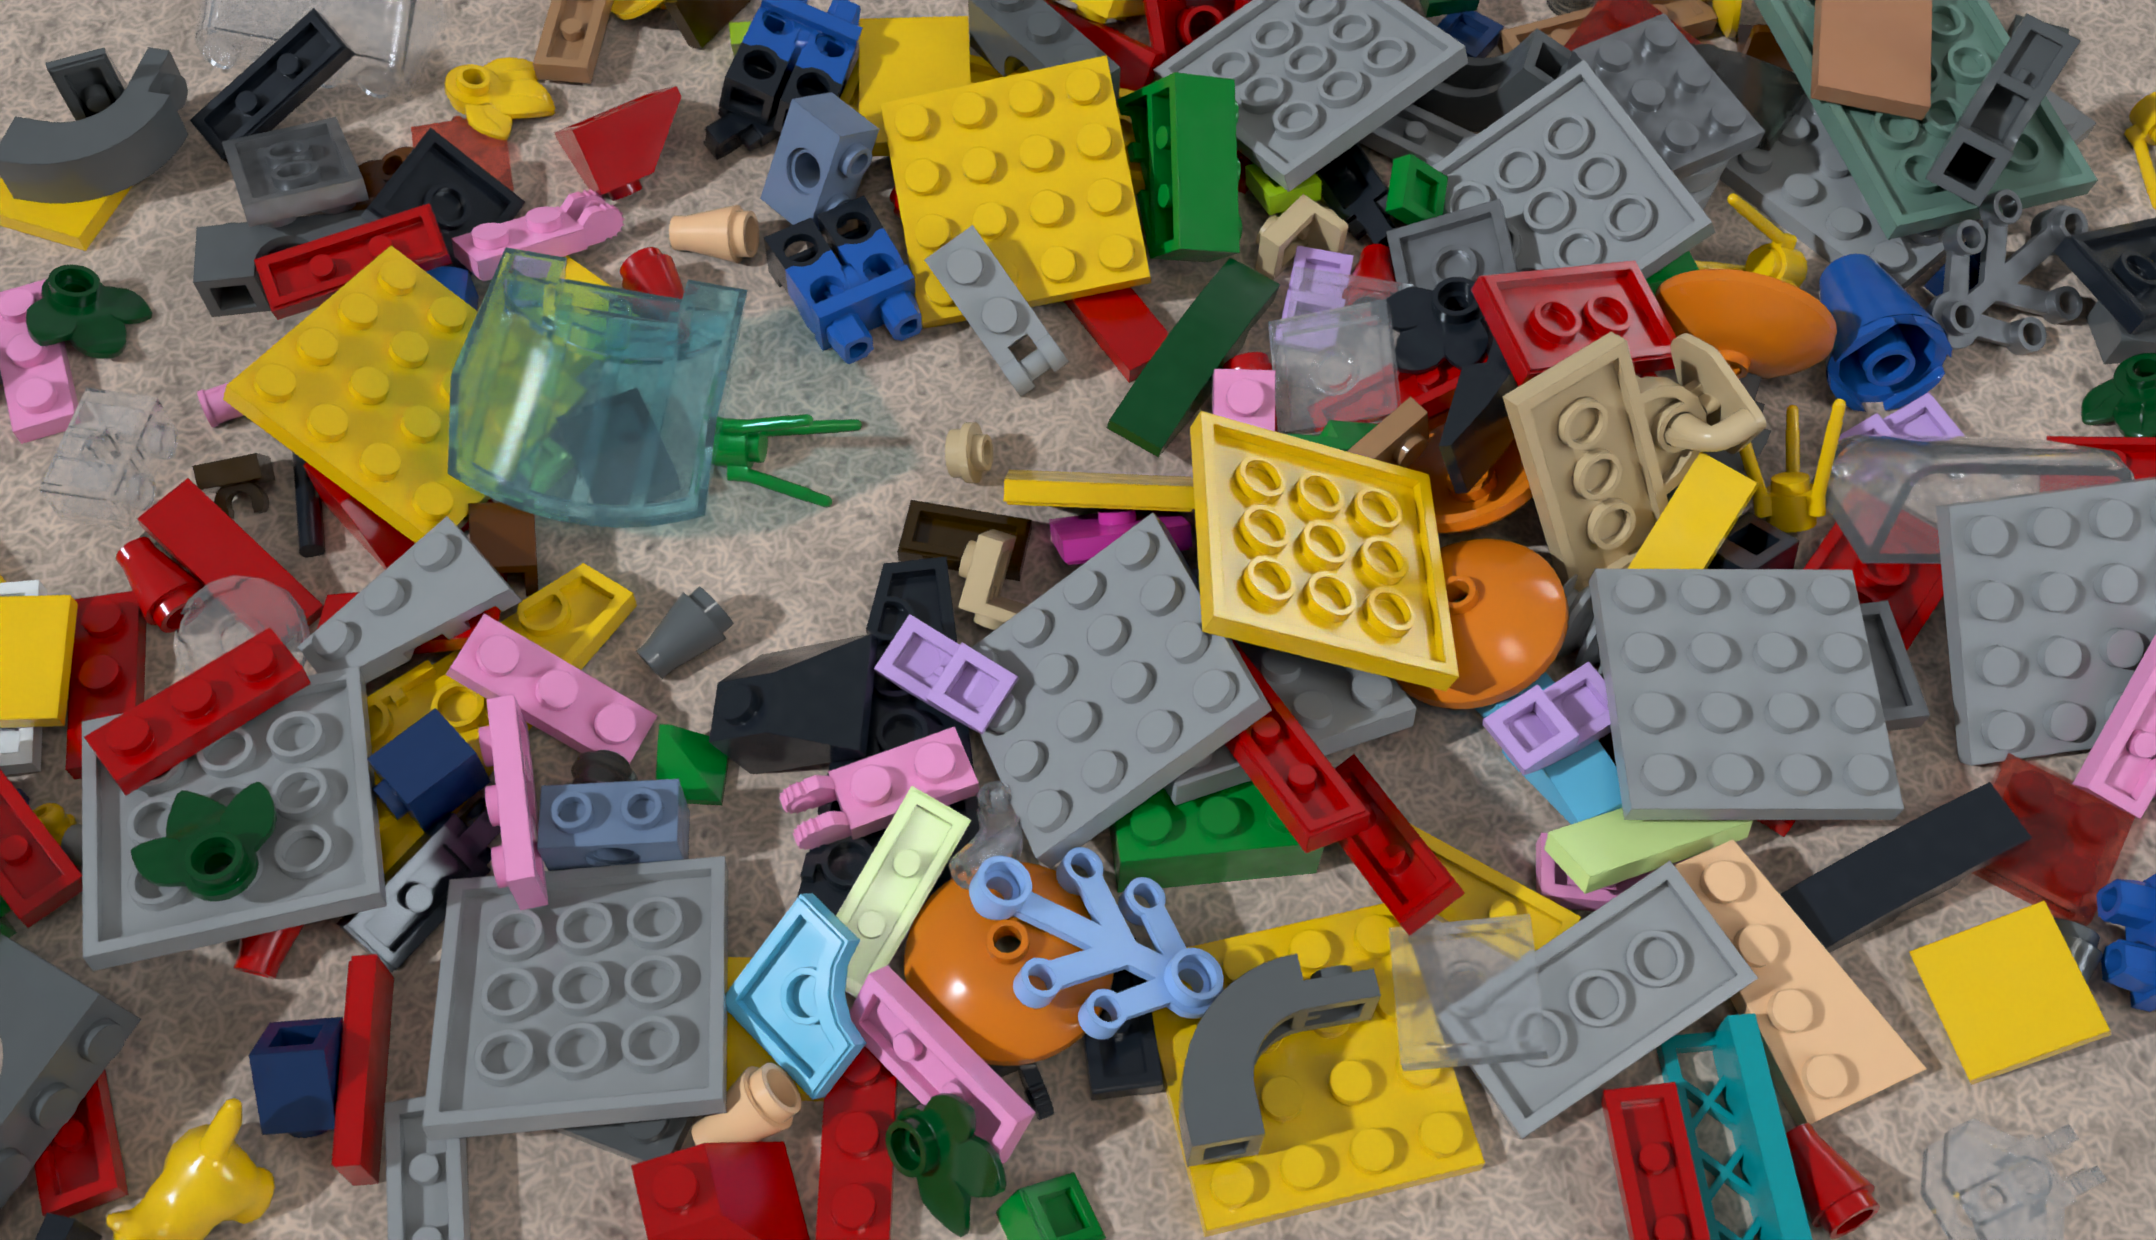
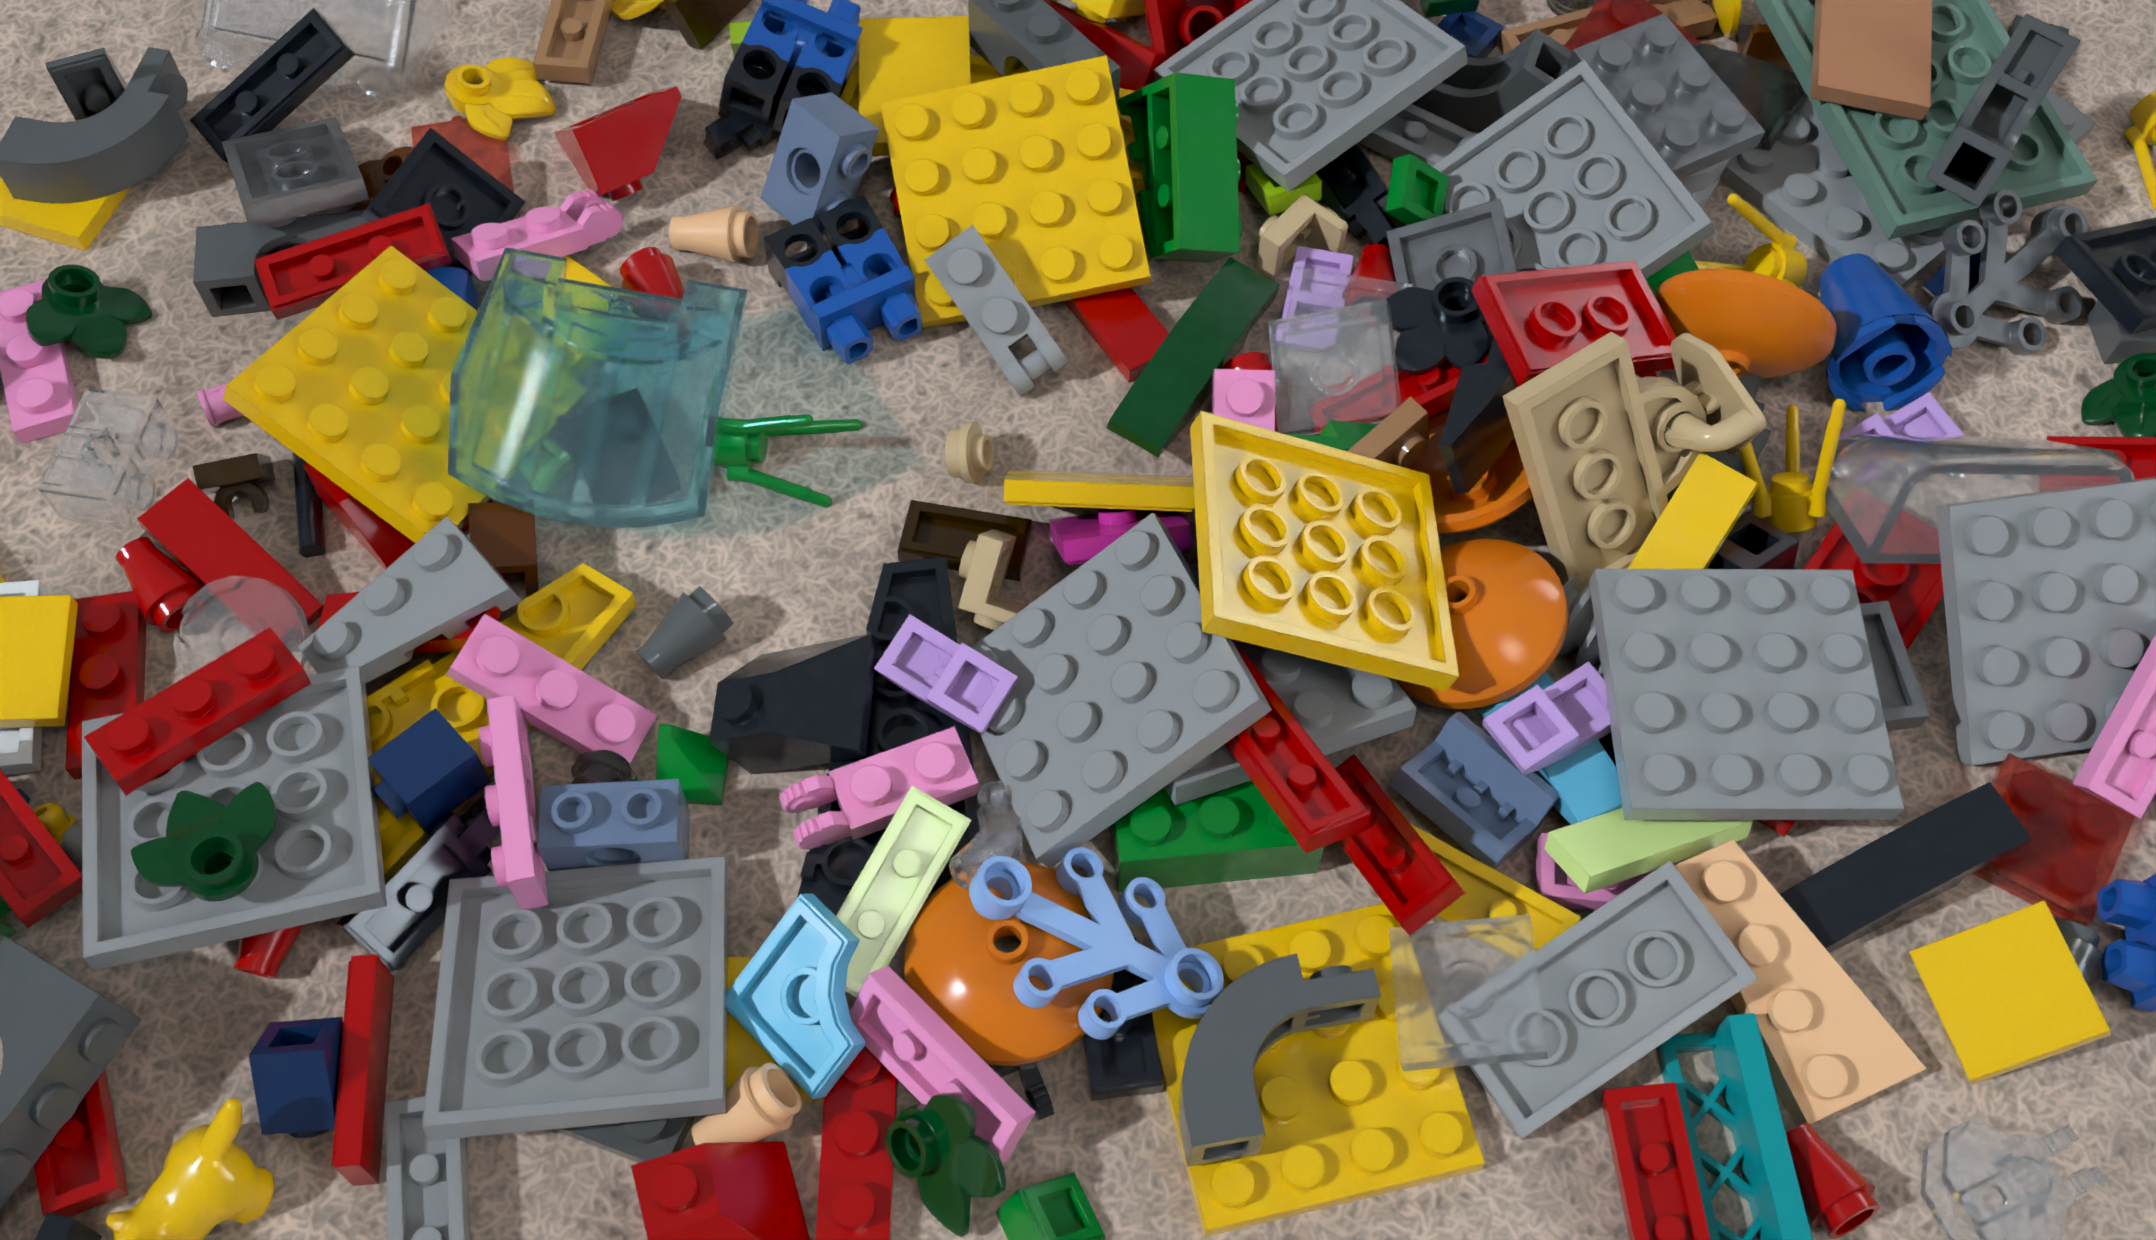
(1475, 792): none -> sand blue bracket

